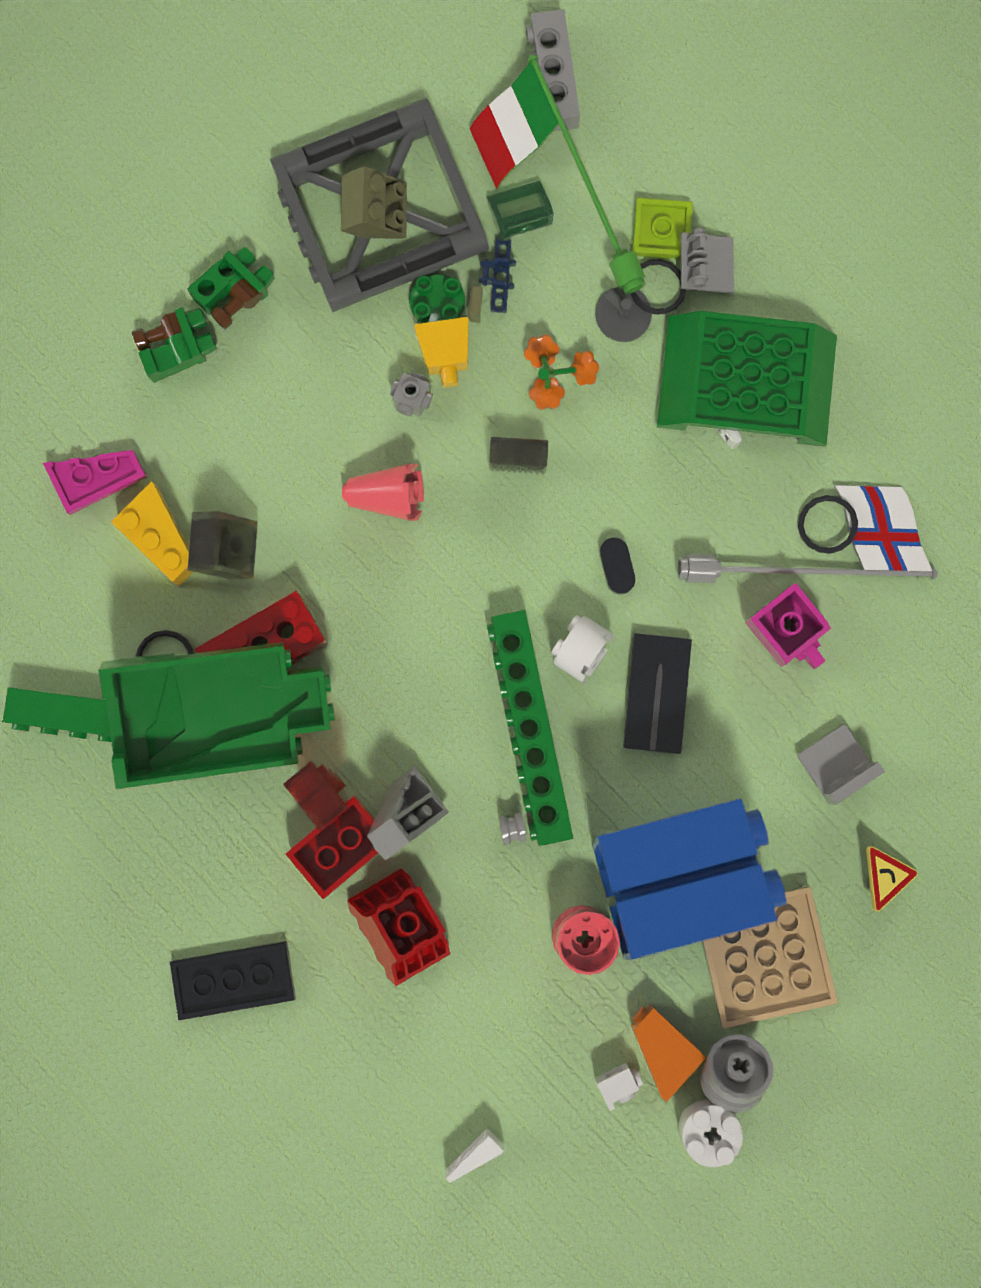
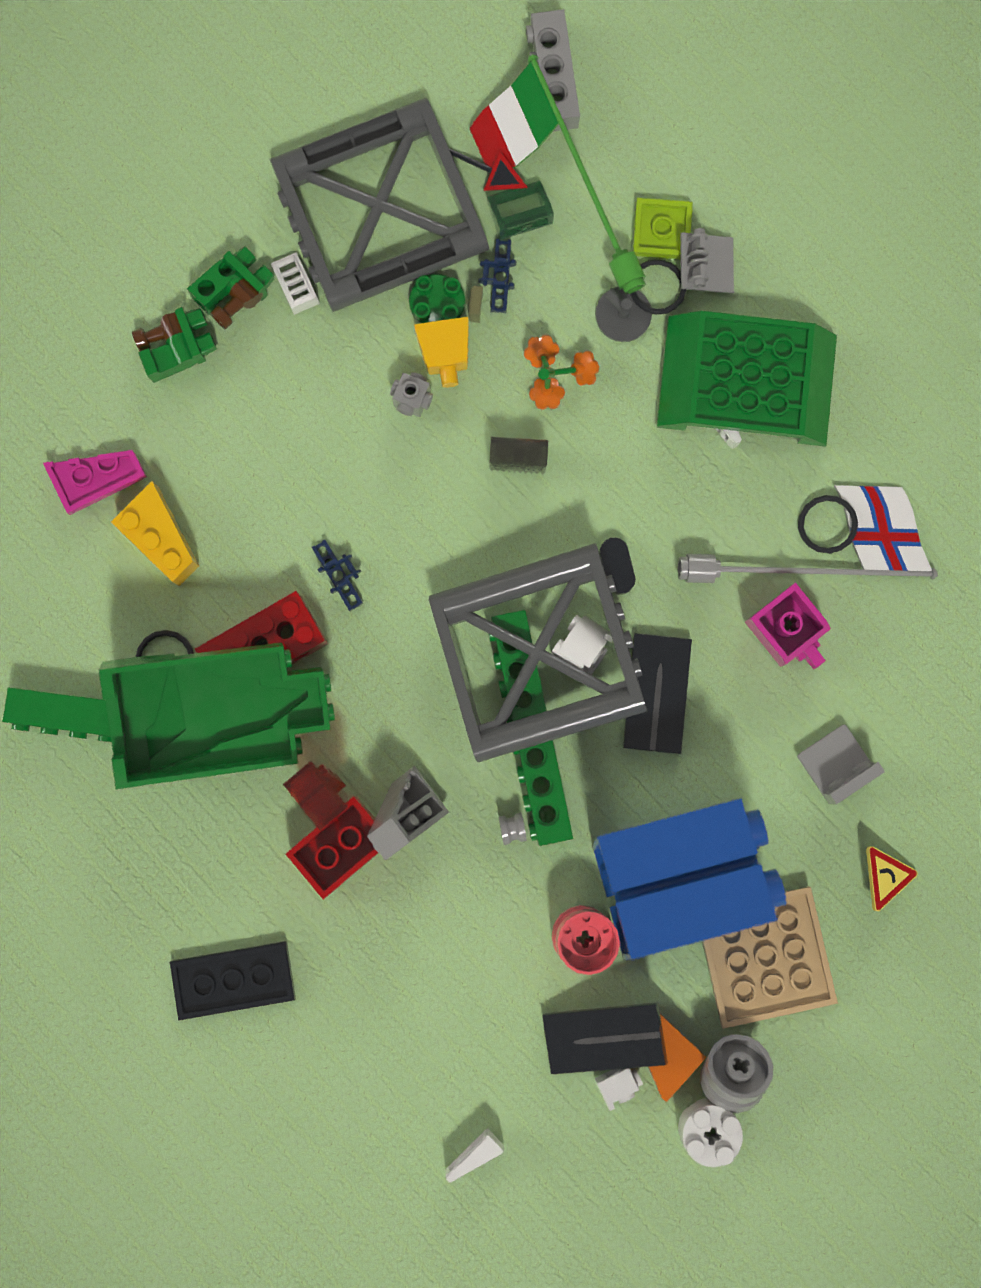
(222, 545): clear smoke brick -> none
(303, 302): none -> white slope
(345, 581): none -> dark blue piece
(373, 204): olive slope -> none
(387, 492): coral cone -> none
(400, 926): red slope -> none
(501, 176): none -> piece
(605, 1038): none -> black tile
(614, 703): none -> dark grey piece

